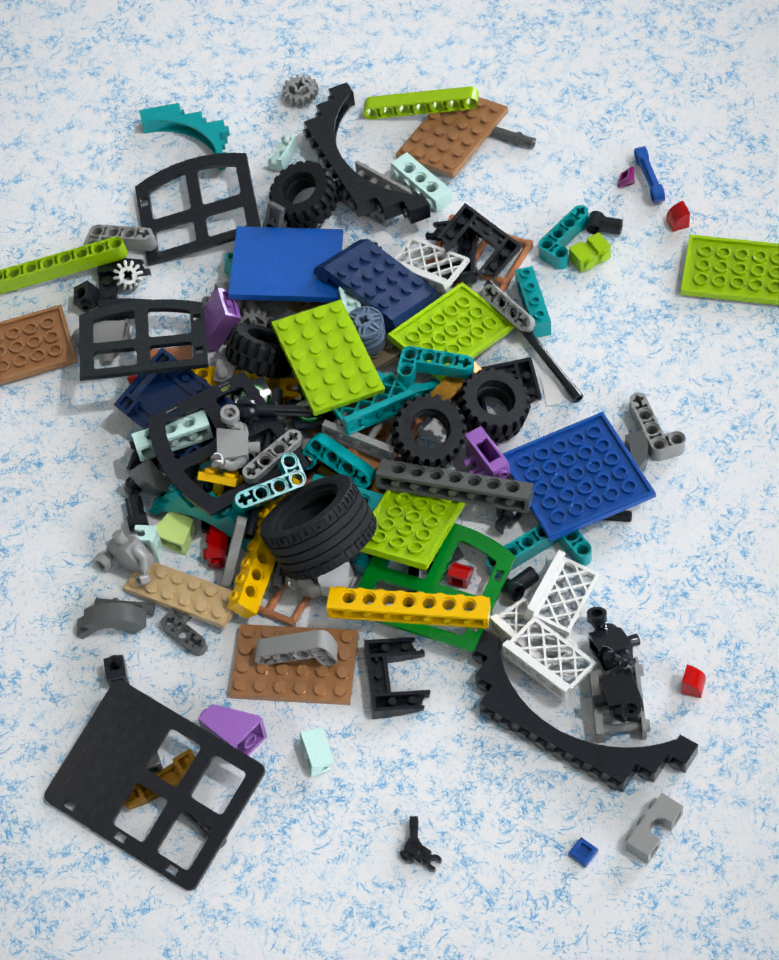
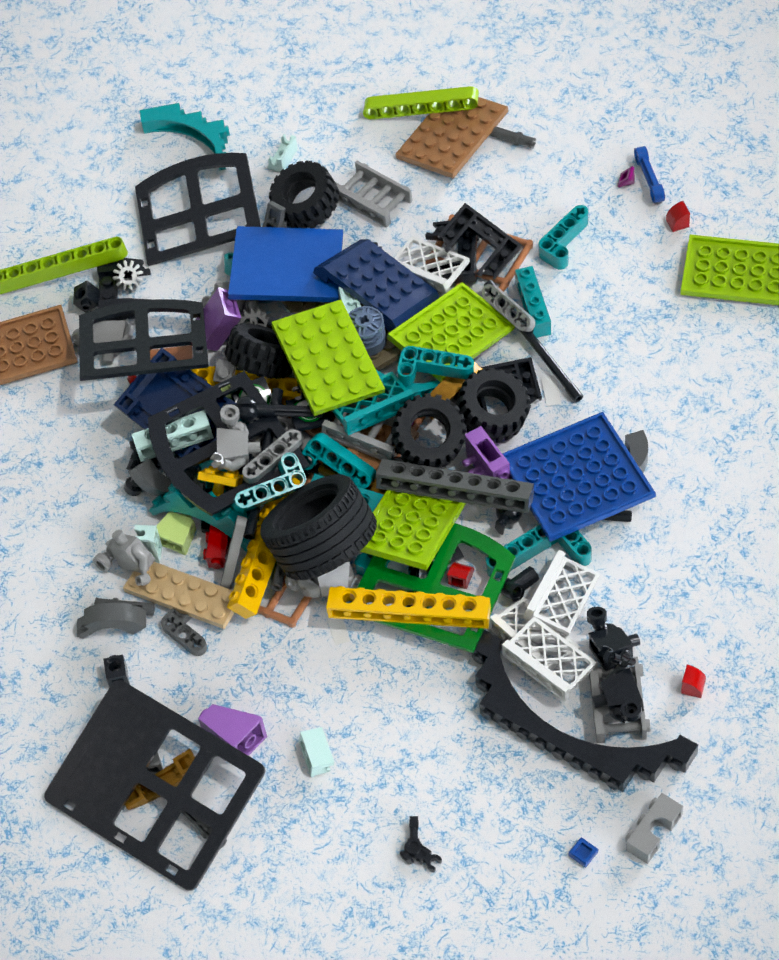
(133, 237): light grey beam -> none
(135, 512): black piece -> none
(293, 680): medium nougat plate -> none
(297, 646): light grey beam -> none
(300, 90): light grey gear -> none
(361, 194): black arch -> none
(383, 701): black wedge -> none
(421, 181): light aqua brick -> none
(590, 253): lime brick -> none
(600, 223): black piece -> none
(653, 431): light grey beam -> none

